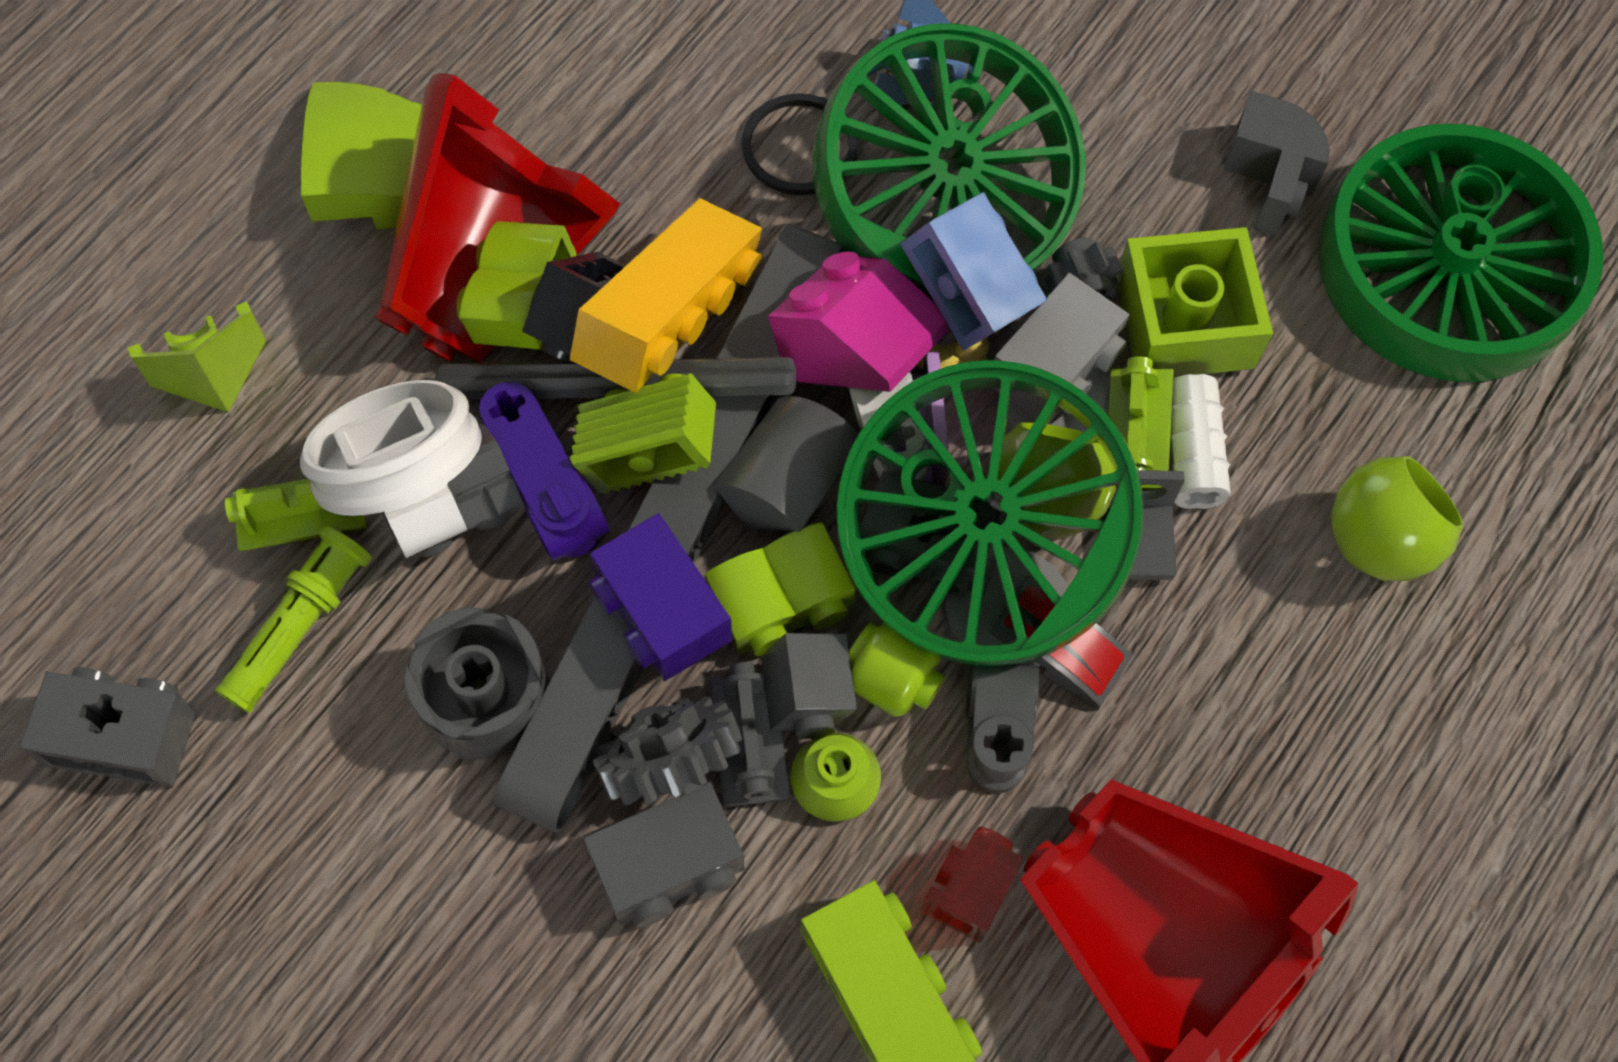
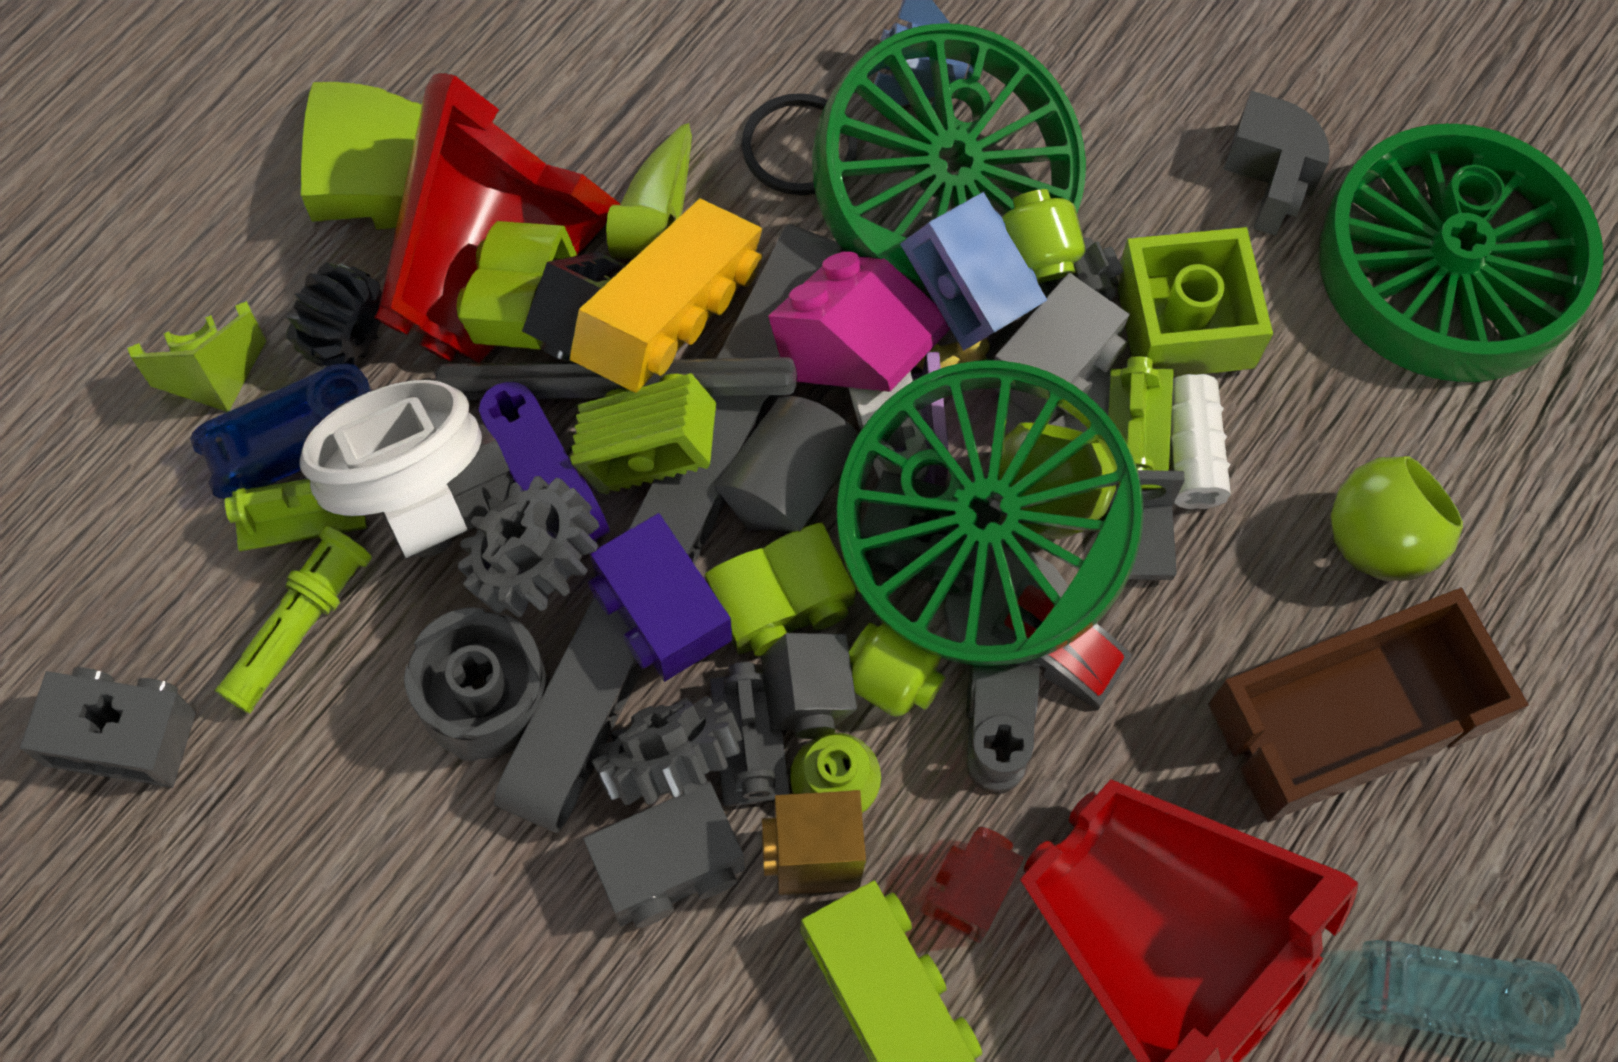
(270, 432): none -> clear blue piece
(335, 315): none -> black gear
(528, 546): none -> dark grey gear
(652, 198): none -> lime piece
(815, 842): none -> pearl gold brick
(1045, 234): none -> lime head
(1366, 703): none -> reddish brown piece
(1468, 996): none -> clear light blue piece

